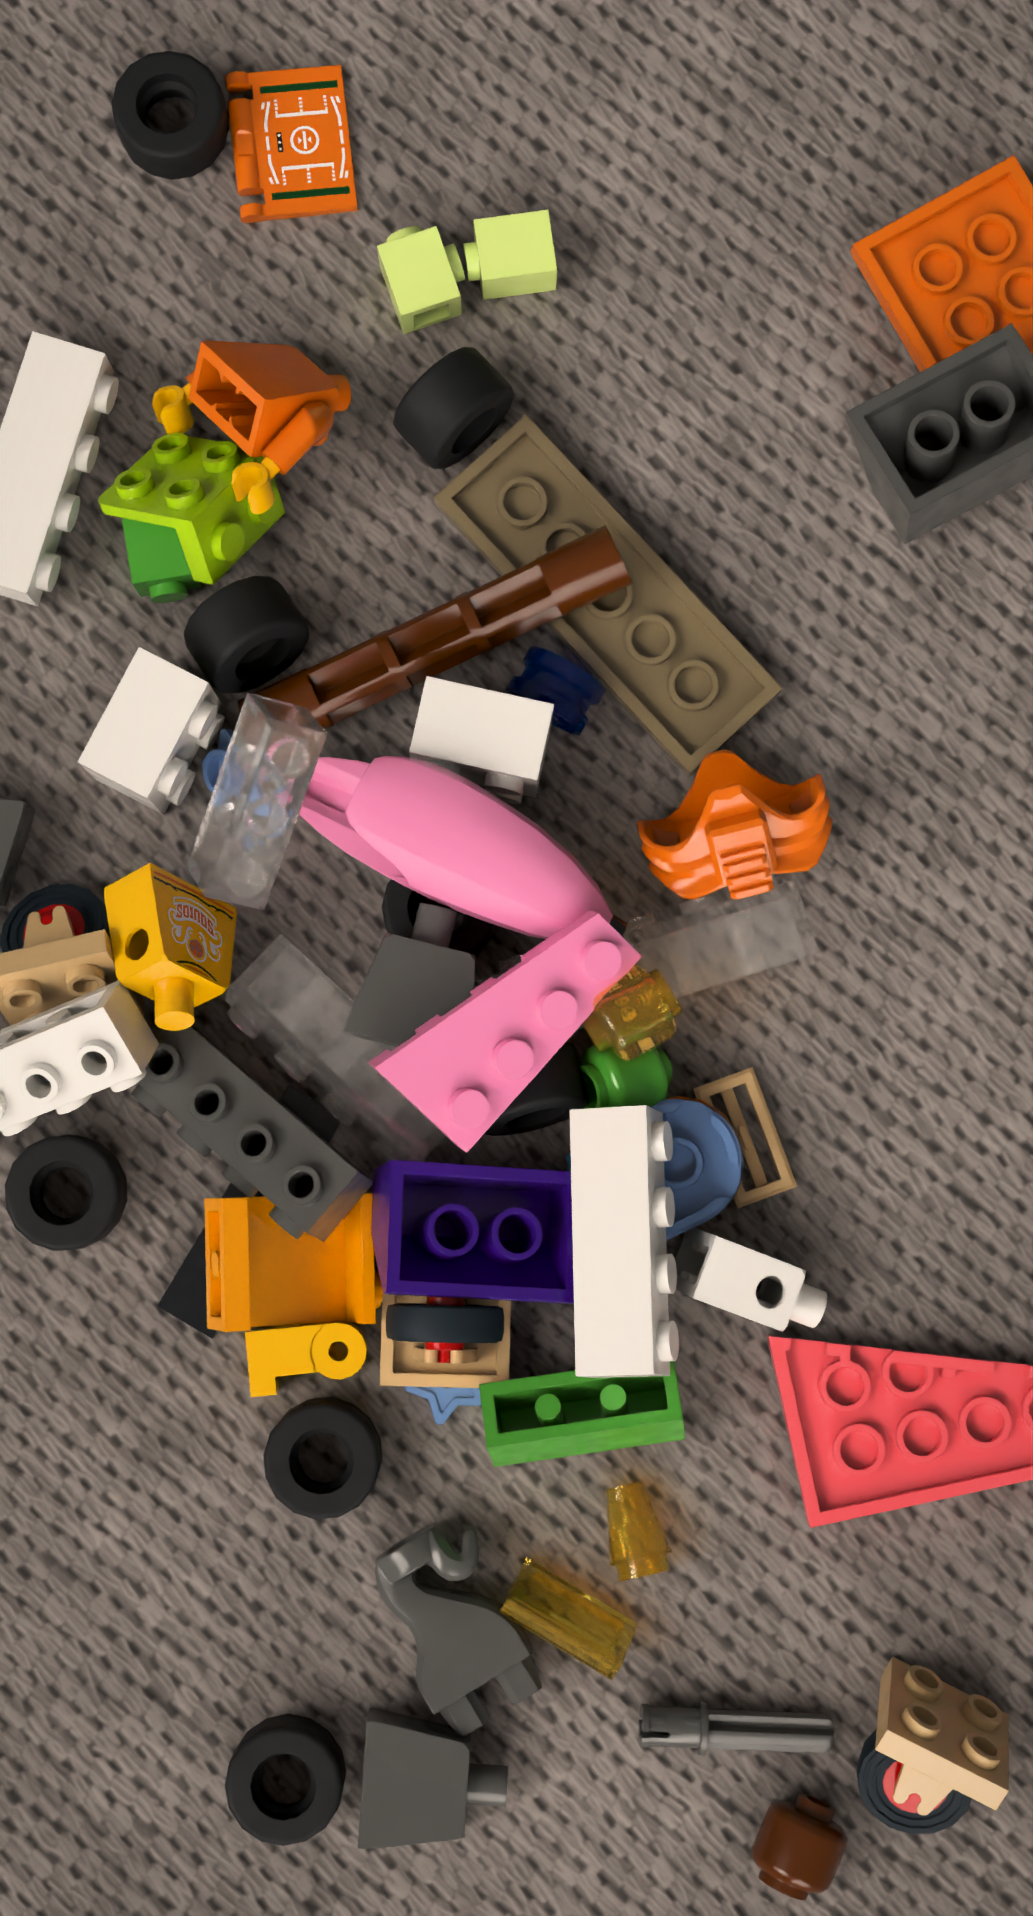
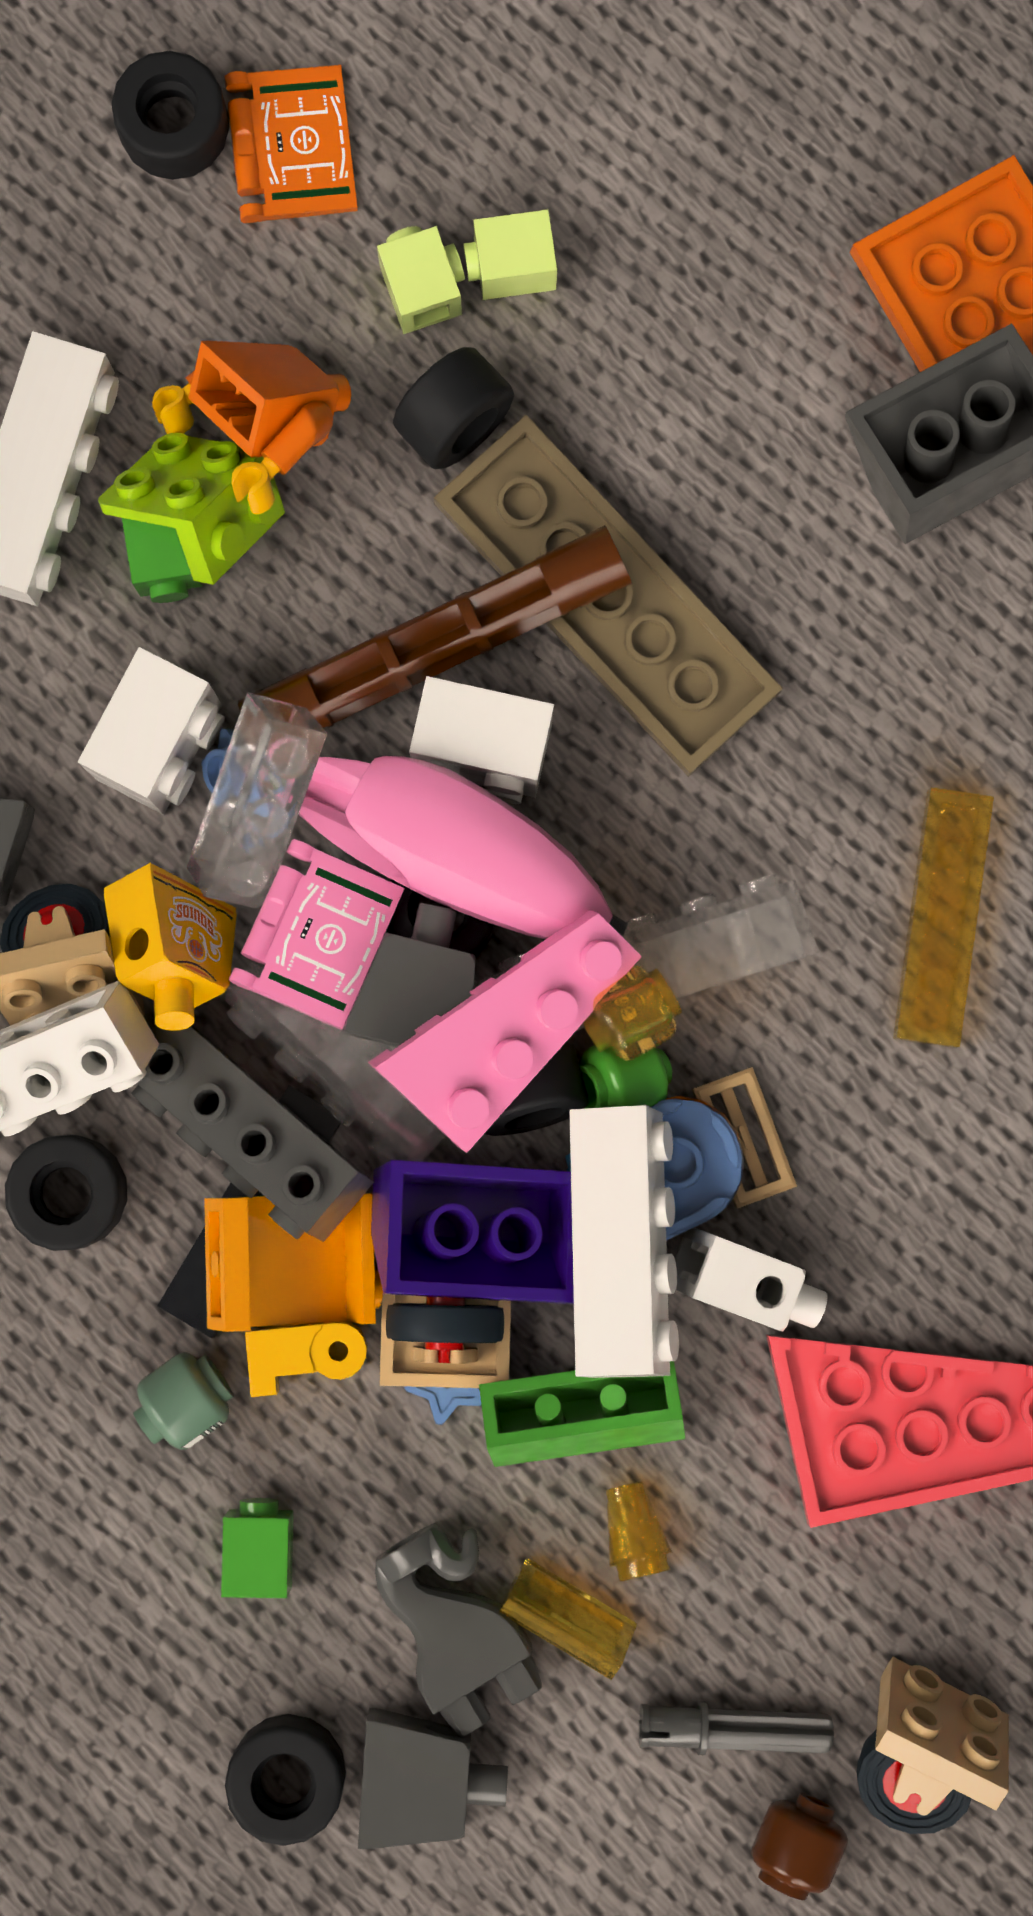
(183, 1401): none -> sand green head
(246, 634): black tyre -> none
(257, 1550): none -> bright green brick
(318, 935): none -> bright pink piece
(328, 1498): black tyre -> none
(561, 683): clear blue wheel -> none
(737, 830): orange piece -> none
(943, 918): none -> clear yellow plate

